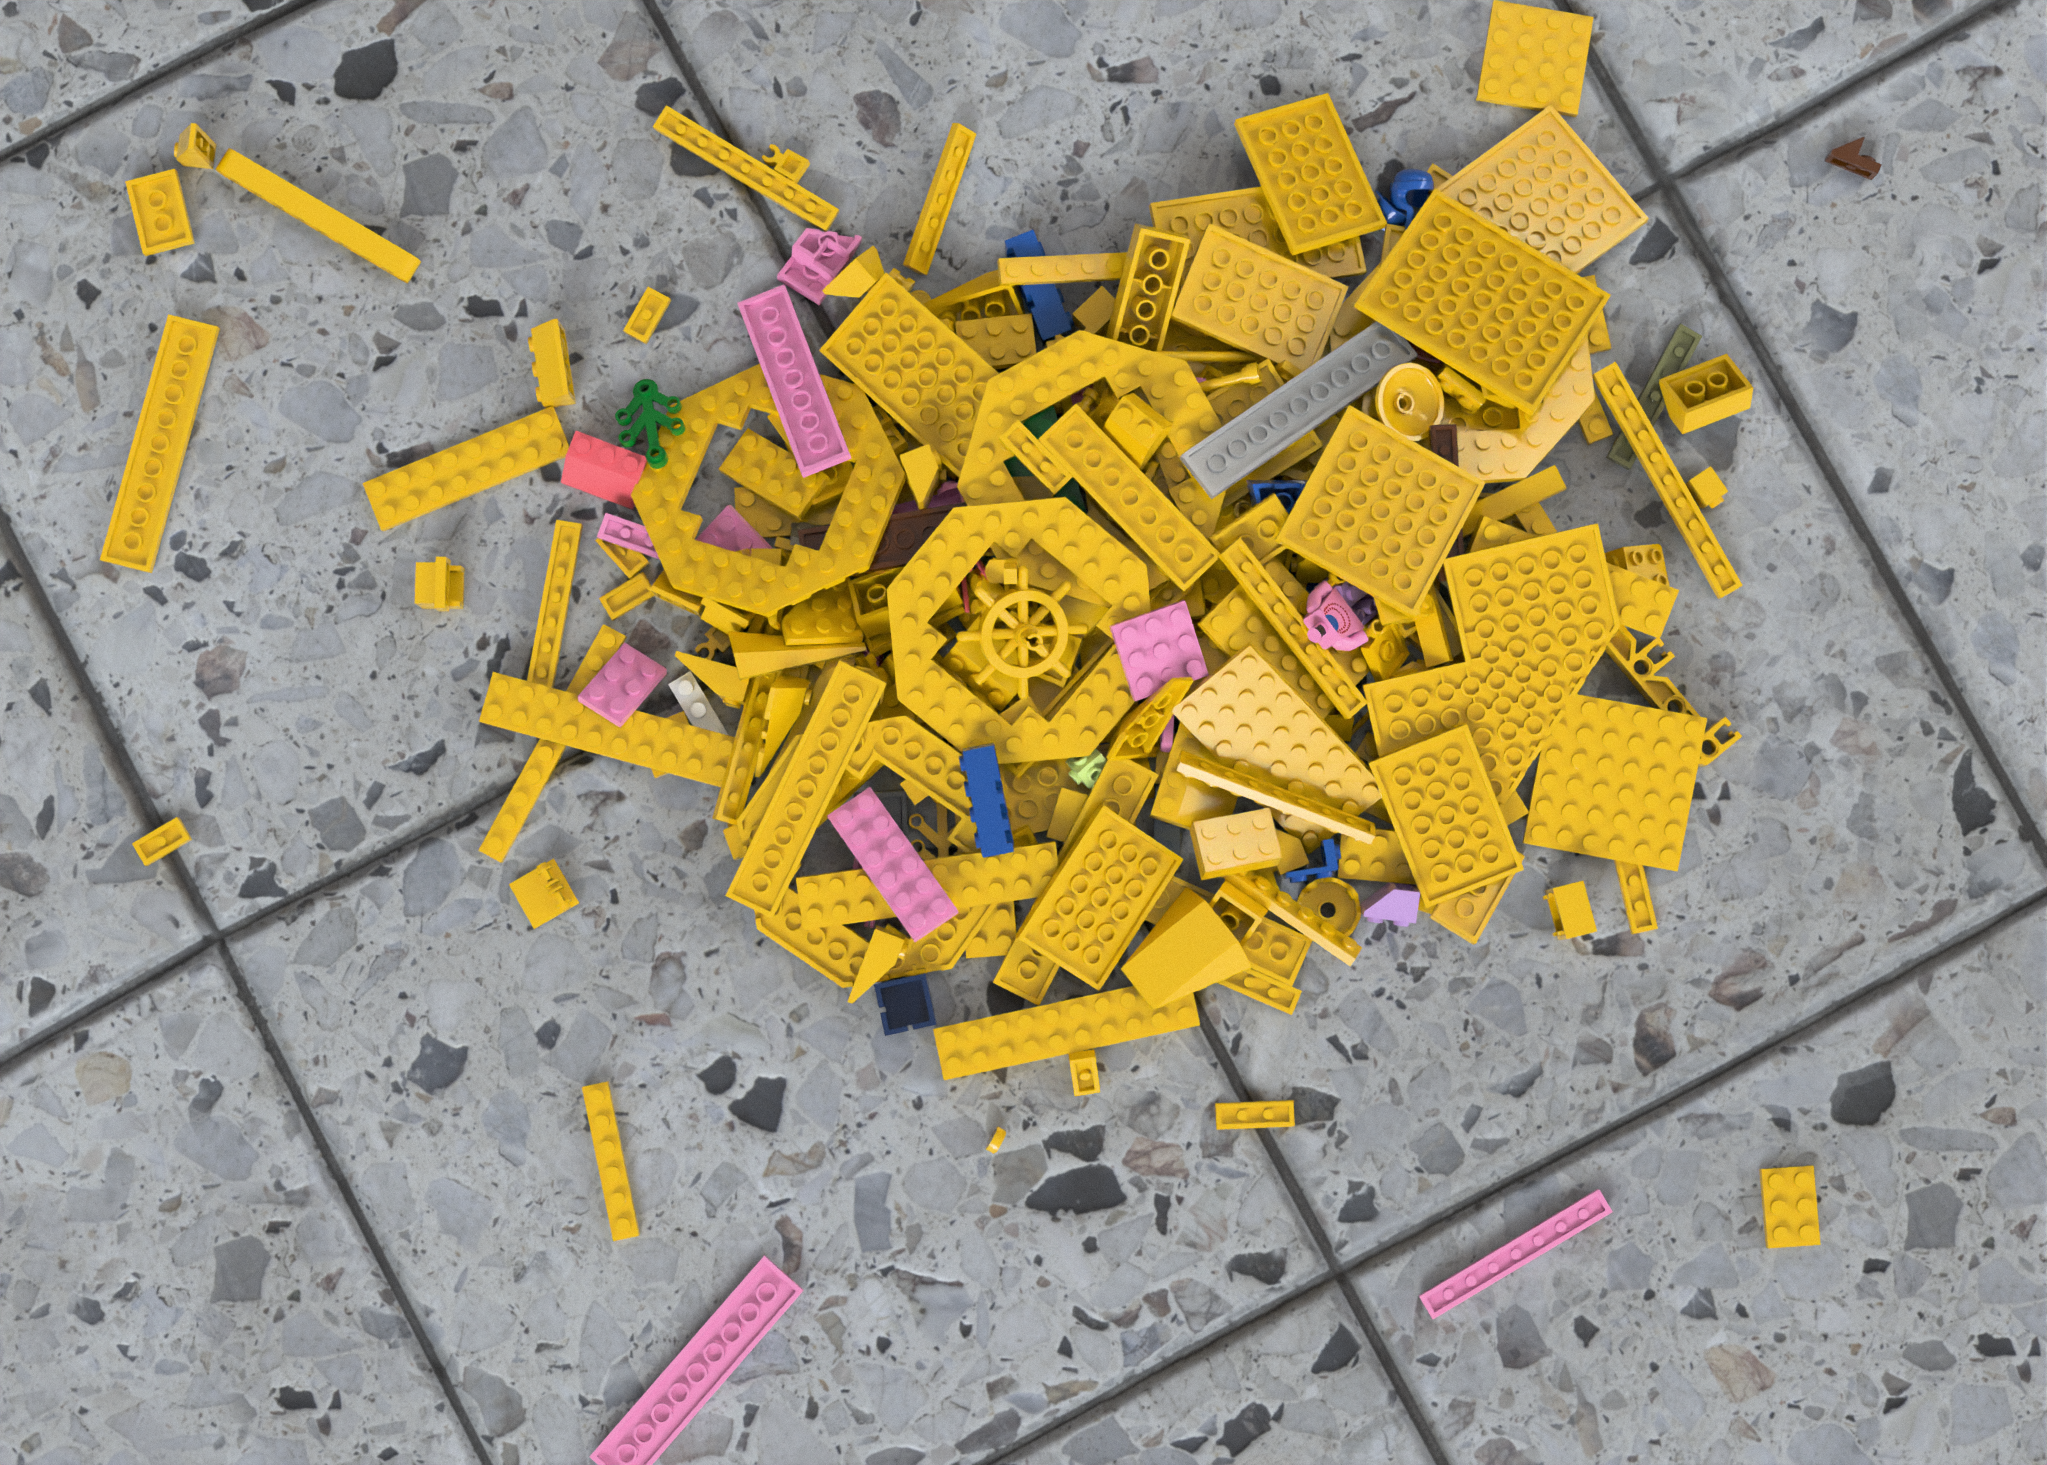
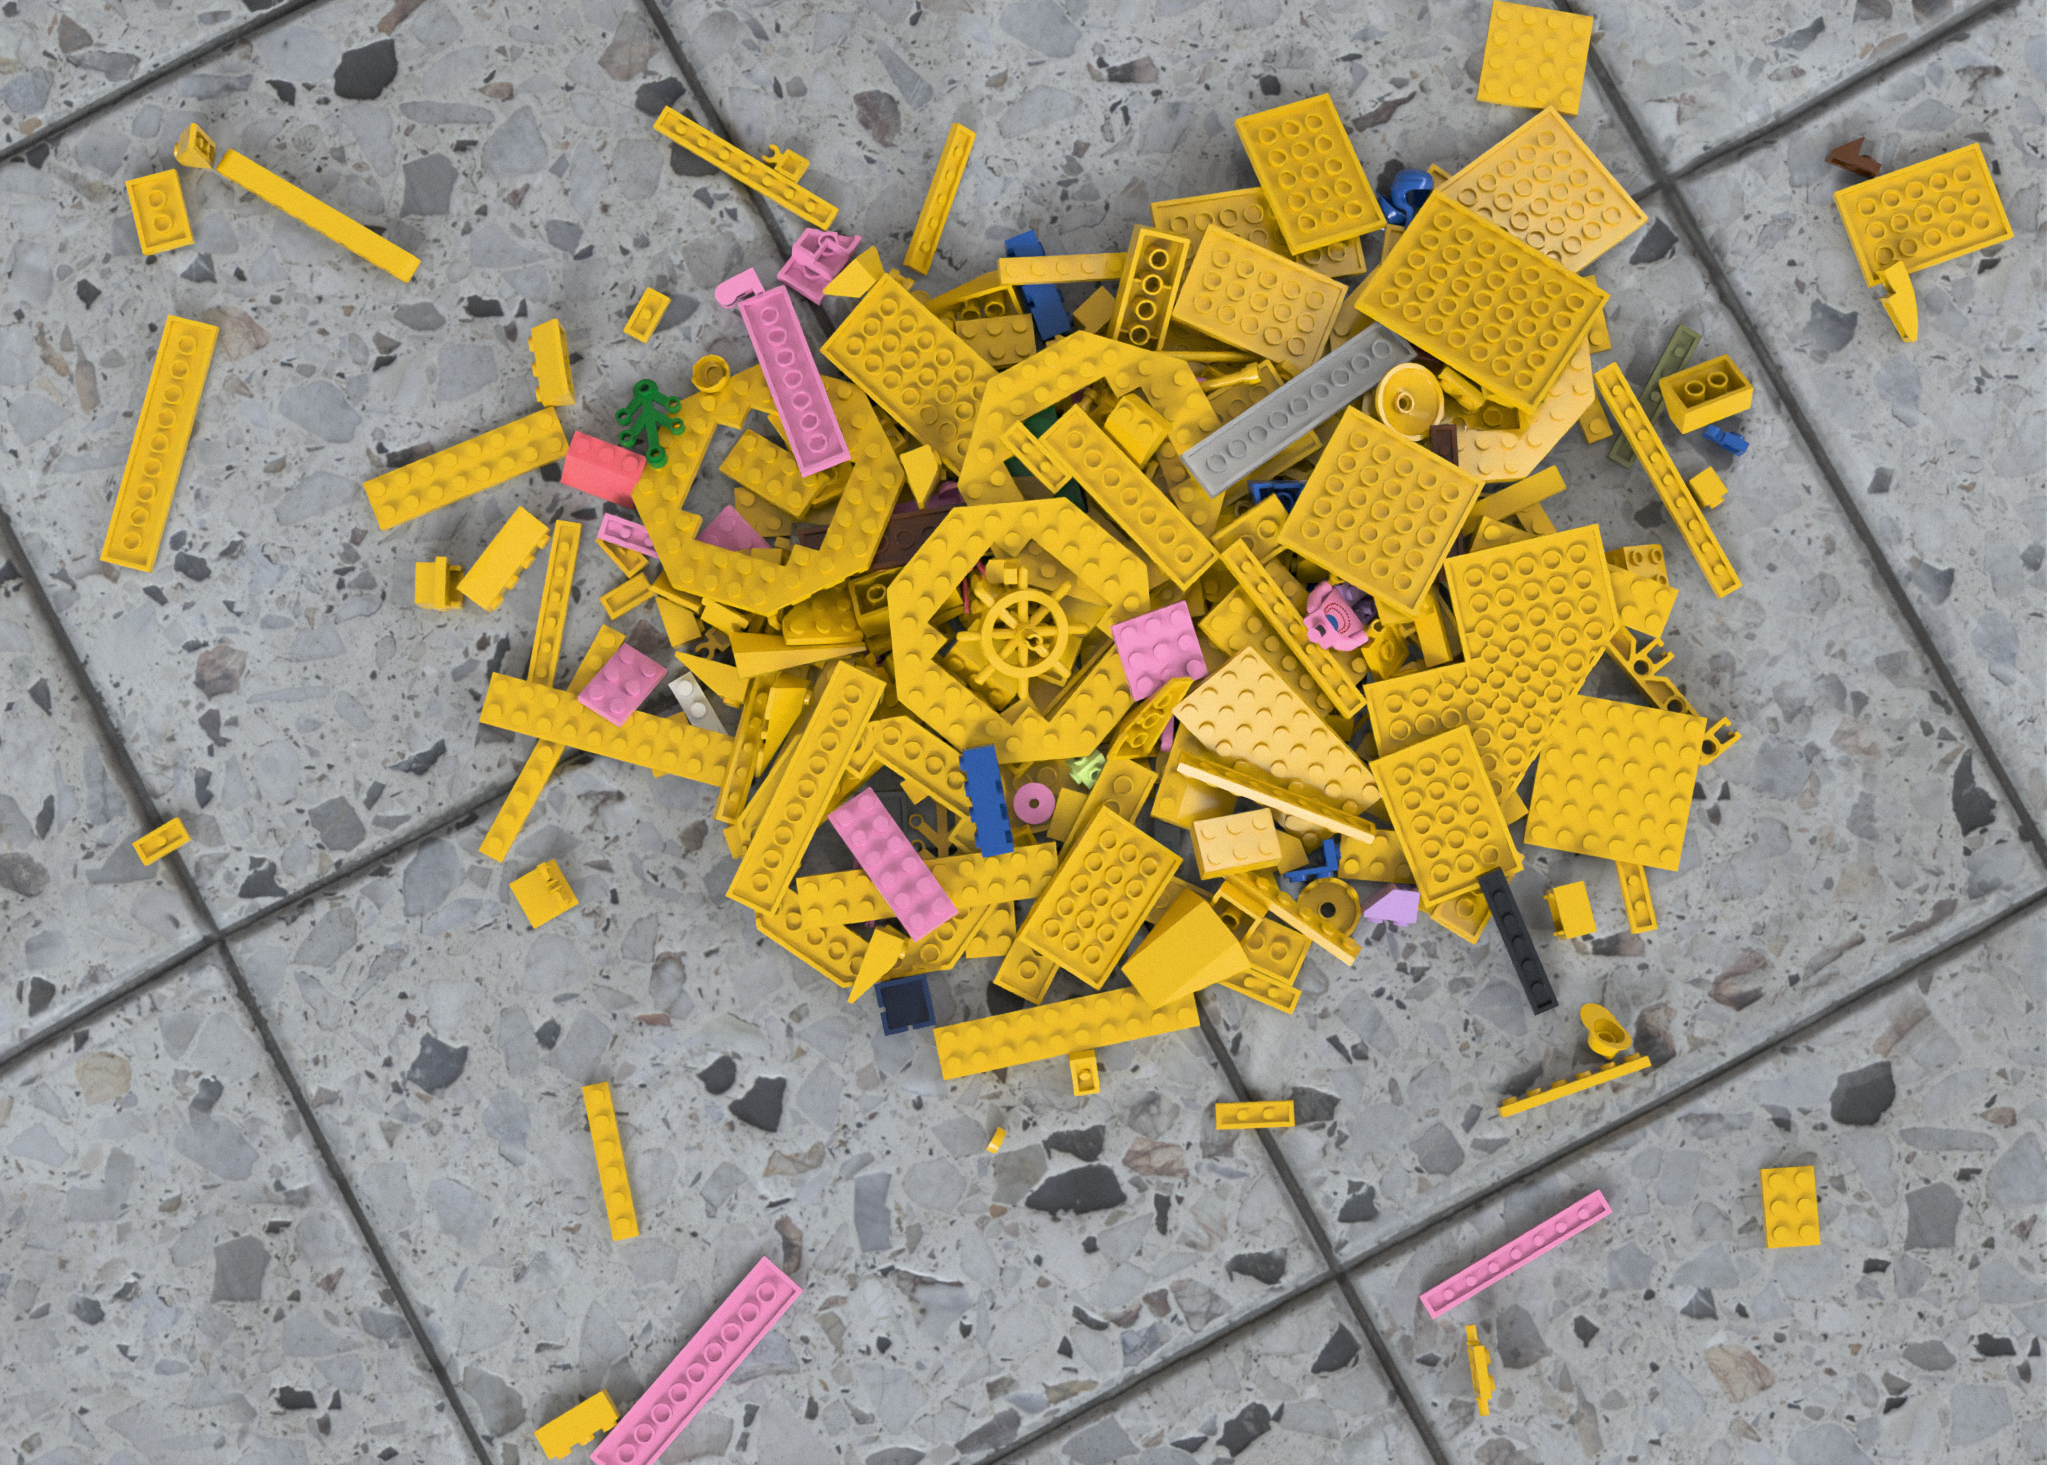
(505, 559): none -> yellow slope
(578, 1425): none -> yellow brick
(680, 624): none -> yellow slope
(711, 371): none -> yellow hair
(737, 288): none -> bright pink leg
(1042, 812): none -> bright pink piece
(1479, 1359): none -> yellow plate
(1517, 940): none -> black plate
(1583, 1081): none -> yellow plate
(1605, 1032): none -> yellow piece
(1731, 441): none -> blue plate
(1900, 299): none -> yellow slope
(1924, 213): none -> yellow plate

